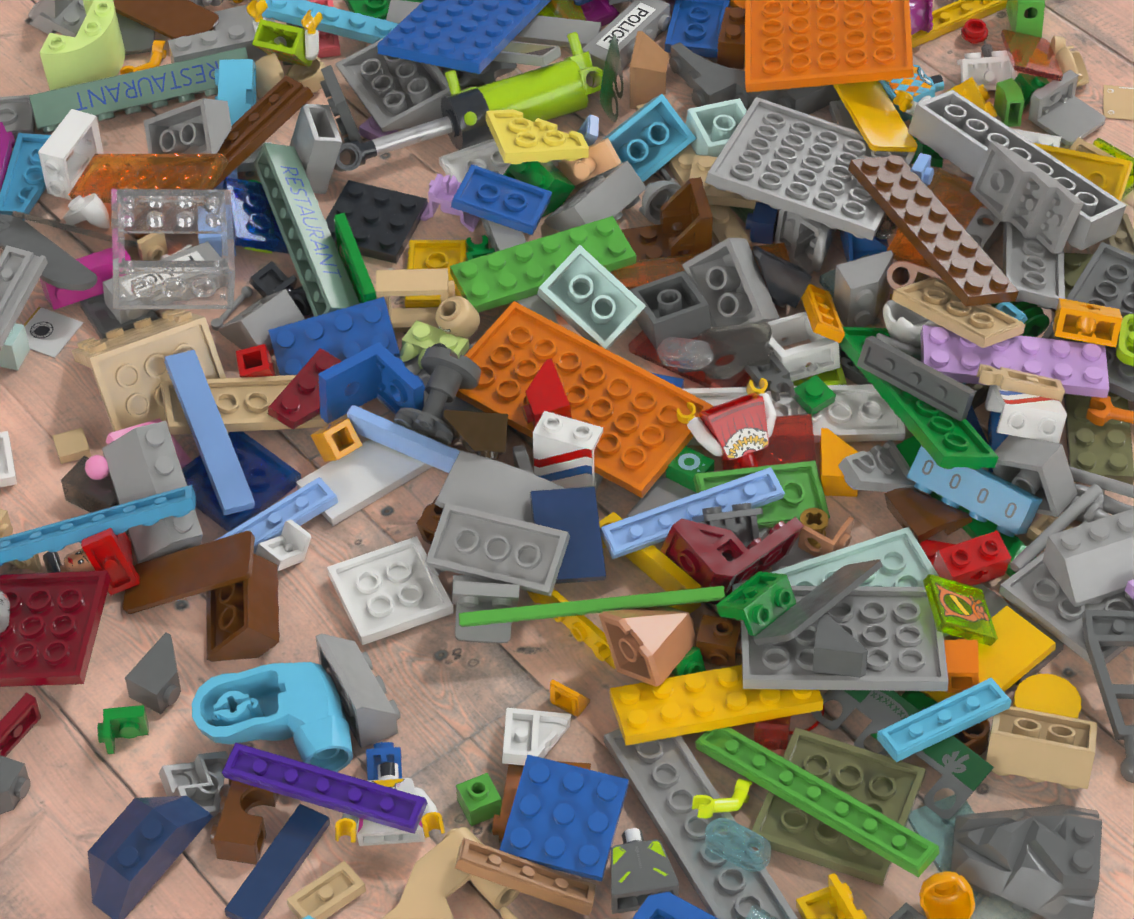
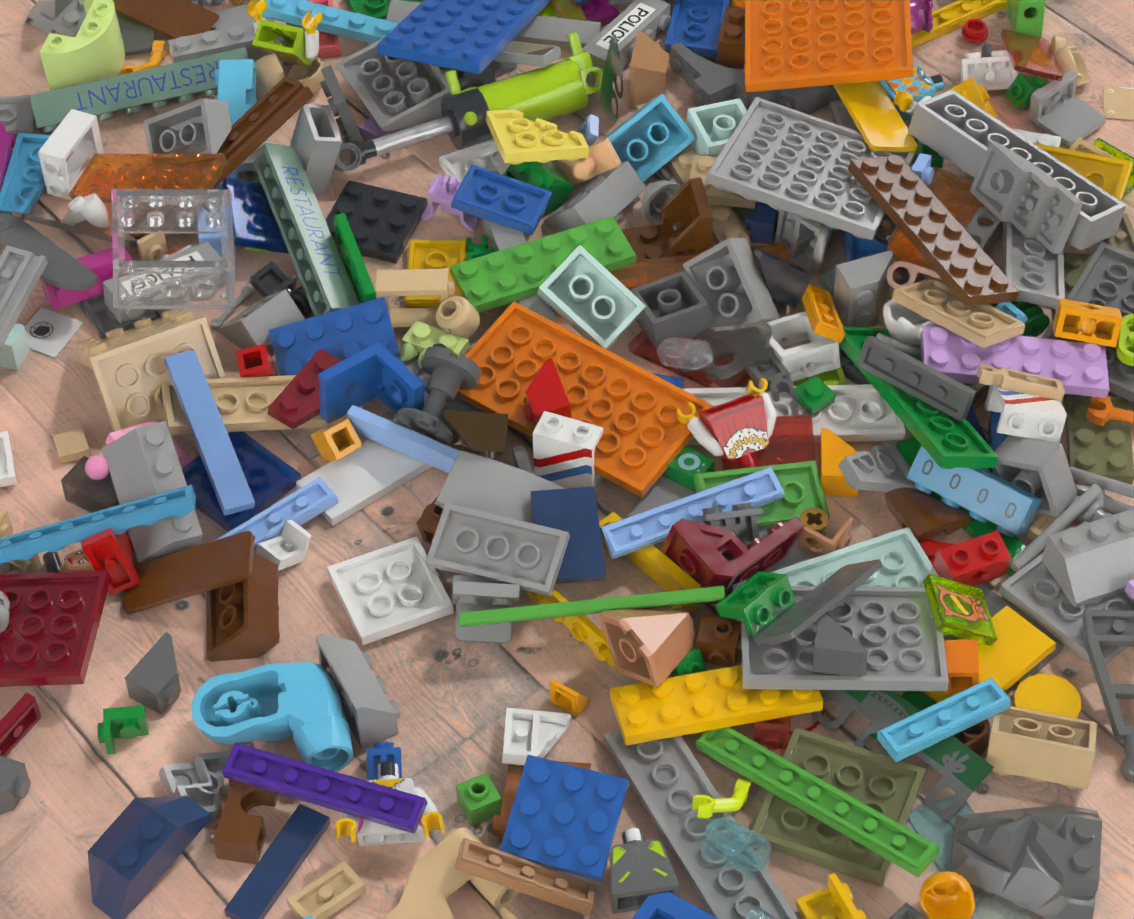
(1009, 102): bright green piece -> none

